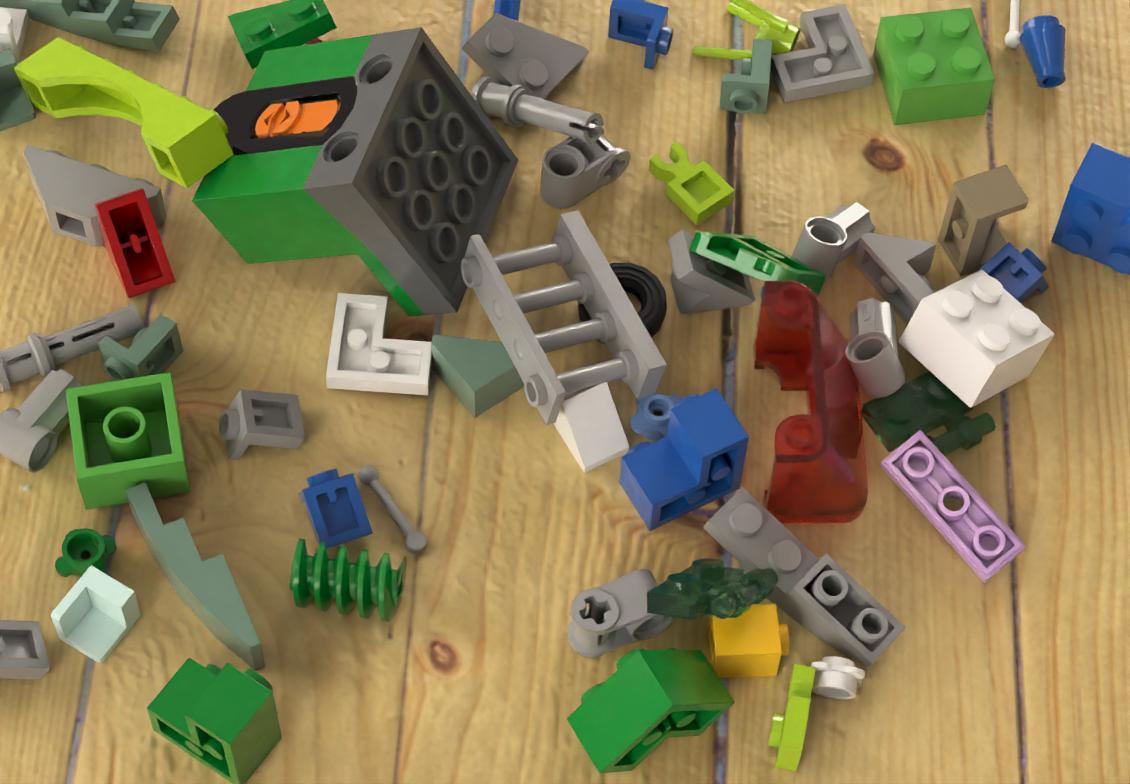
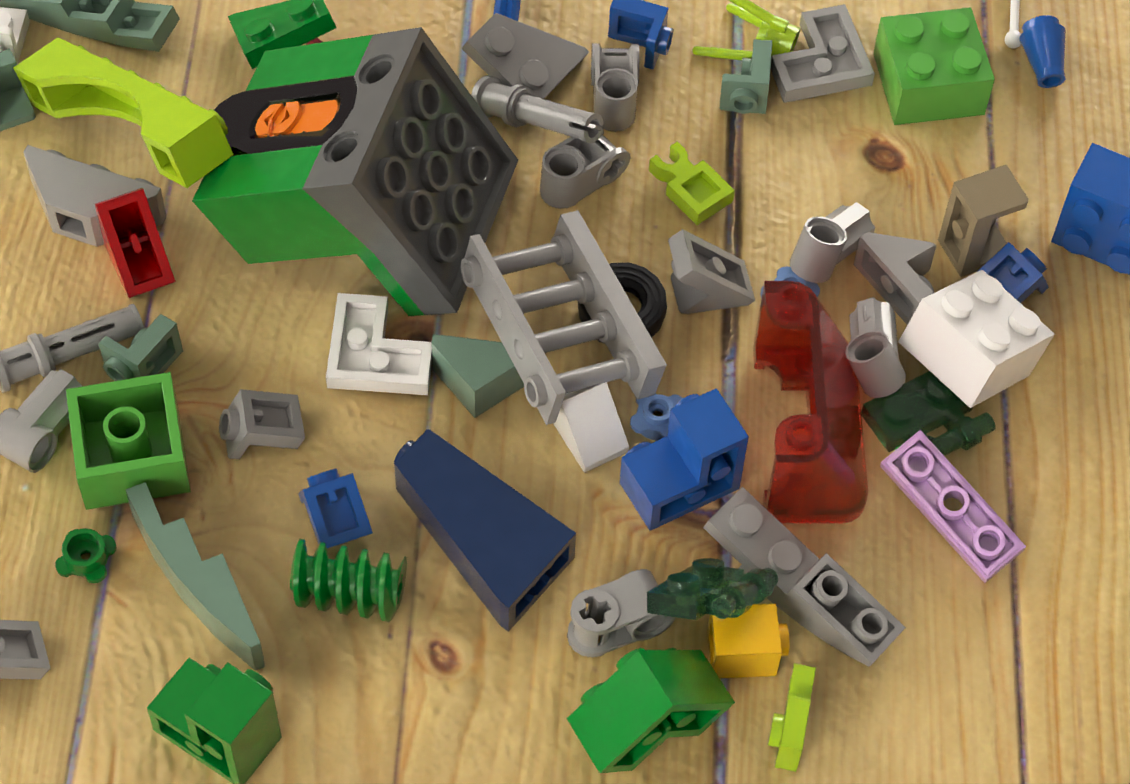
(96, 614): light aqua panel -> none
(415, 540): light grey hinge -> none
(484, 526): none -> dark blue slope
(615, 85): none -> light grey piece
(755, 259): green wing -> none
(837, 678): white plate -> none

